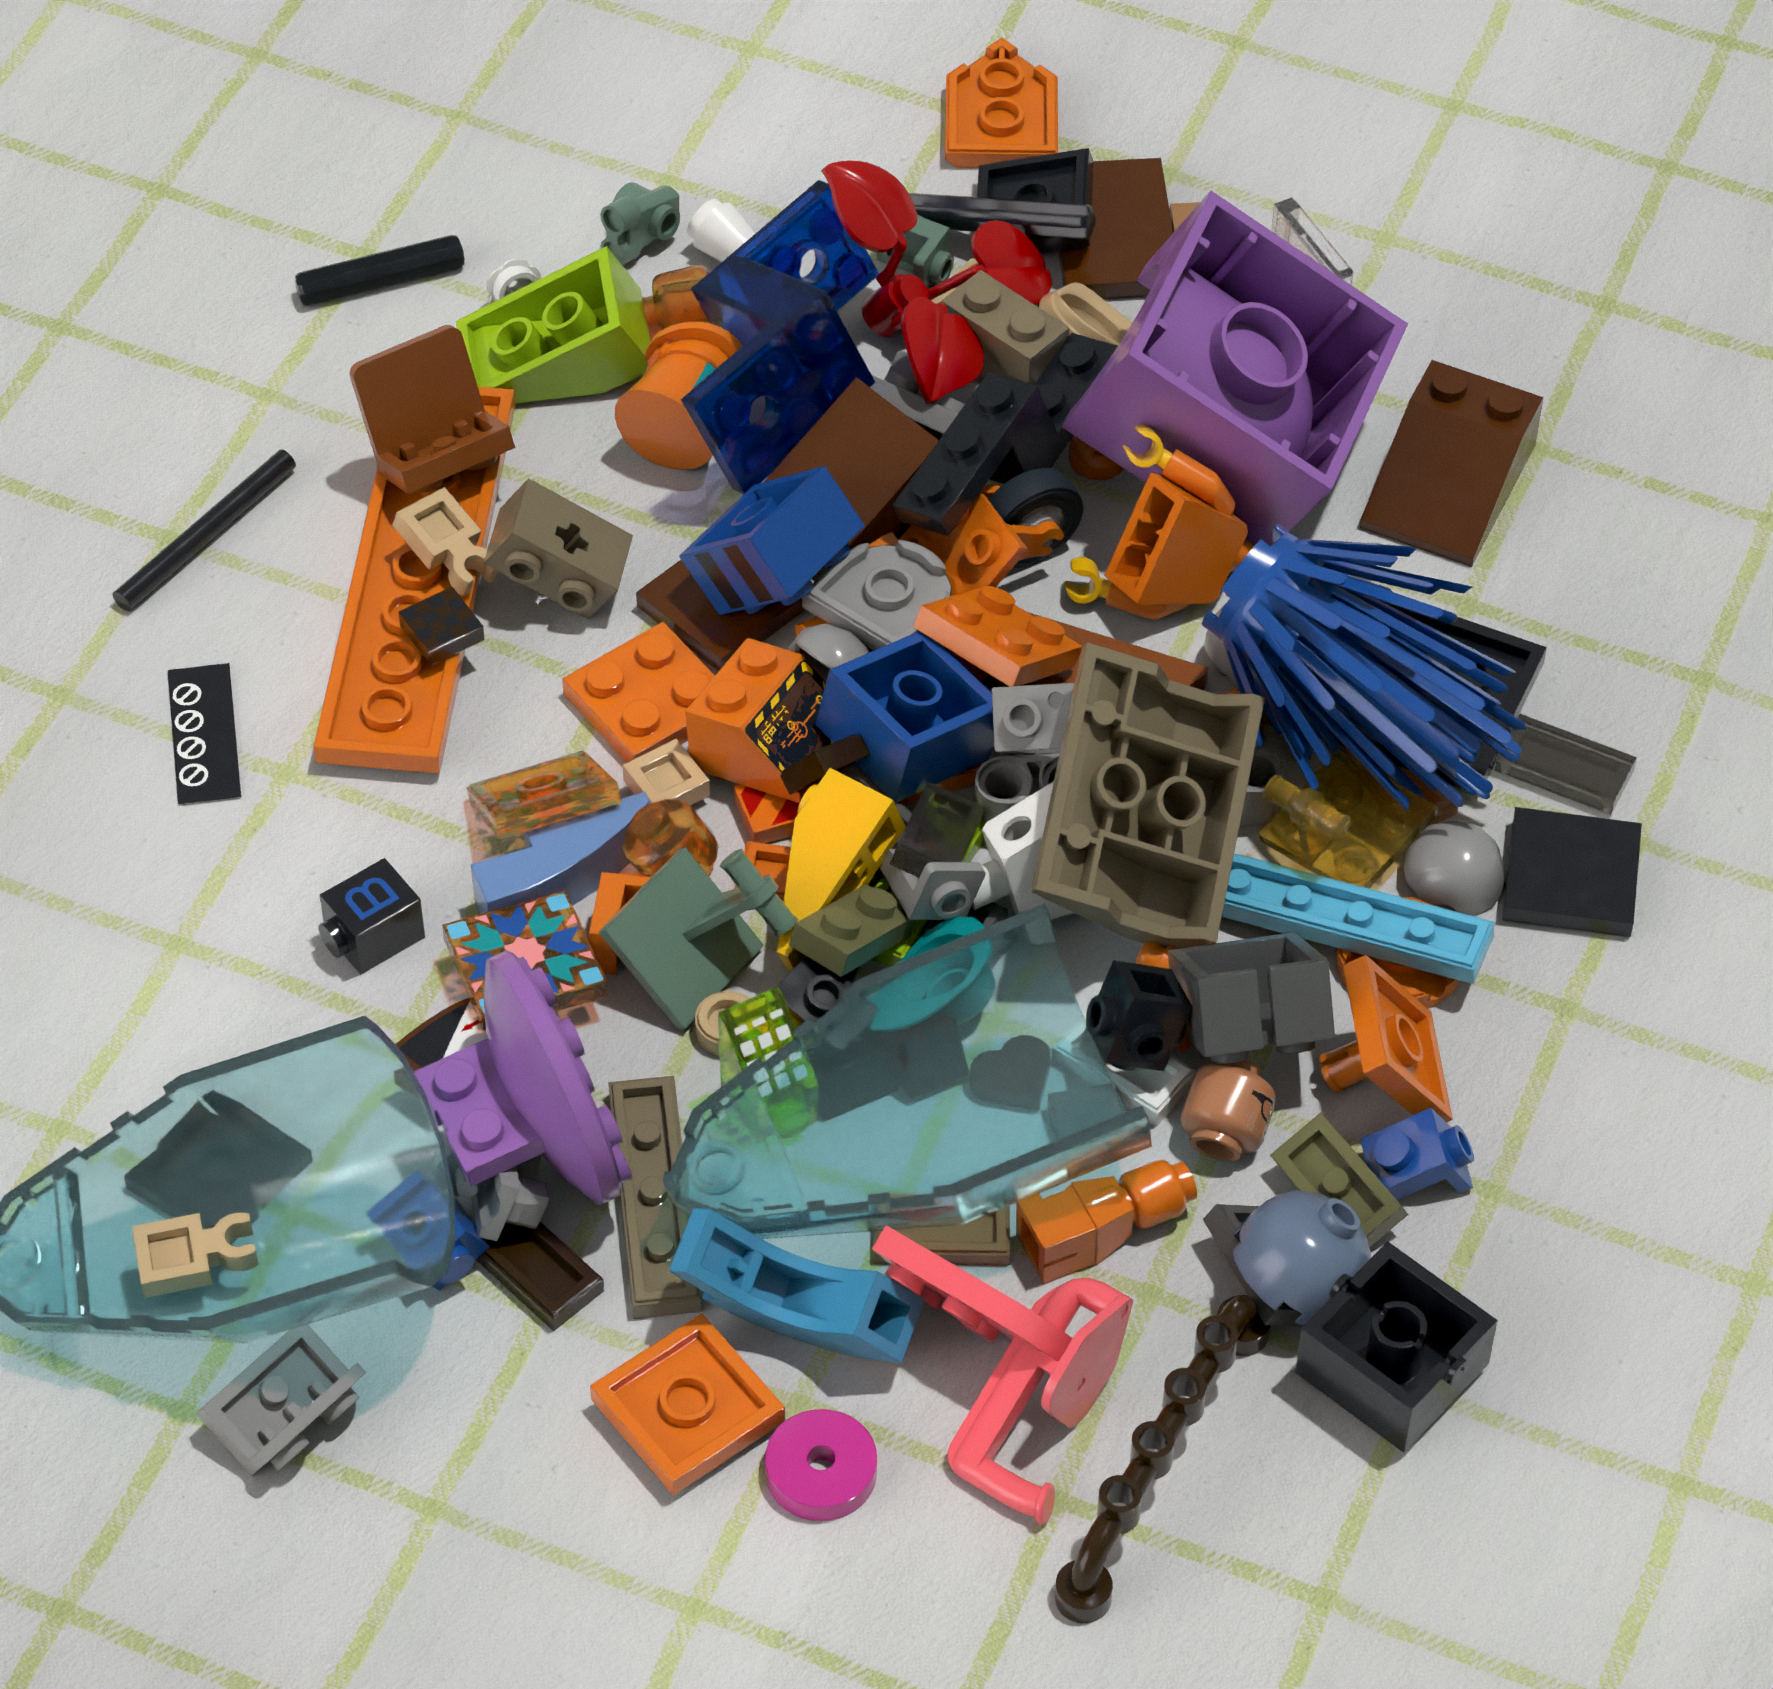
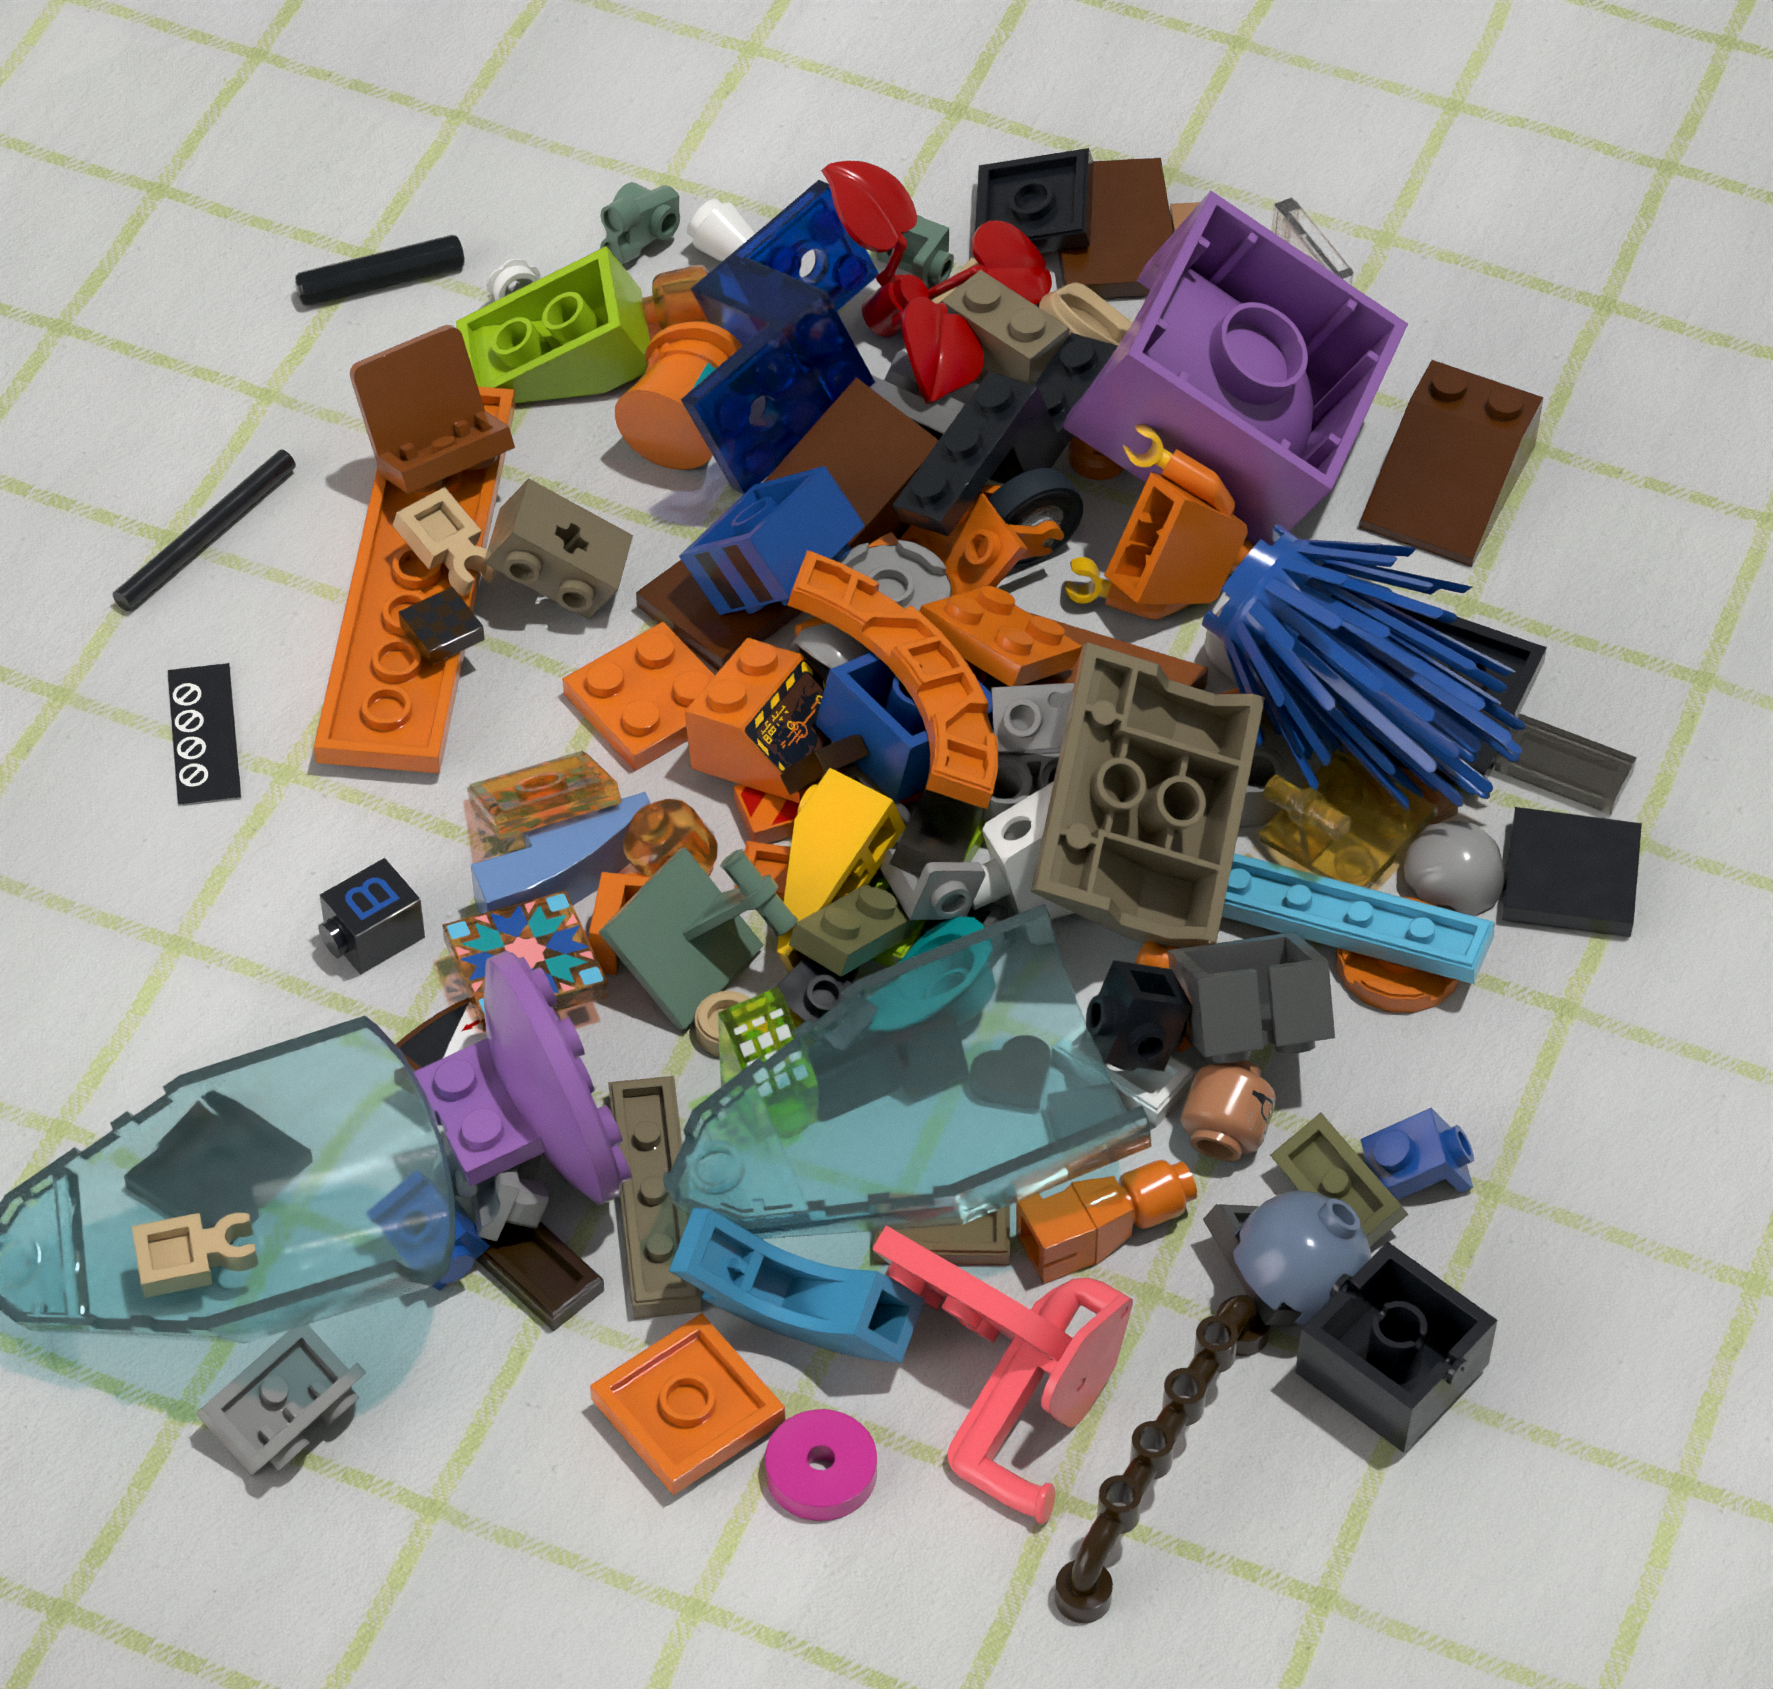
(667, 774): tan plate -> none
(924, 661): none -> orange tile
(1000, 109): orange tile -> none
(1029, 216): black axle -> none
(1393, 1043): orange tile -> none

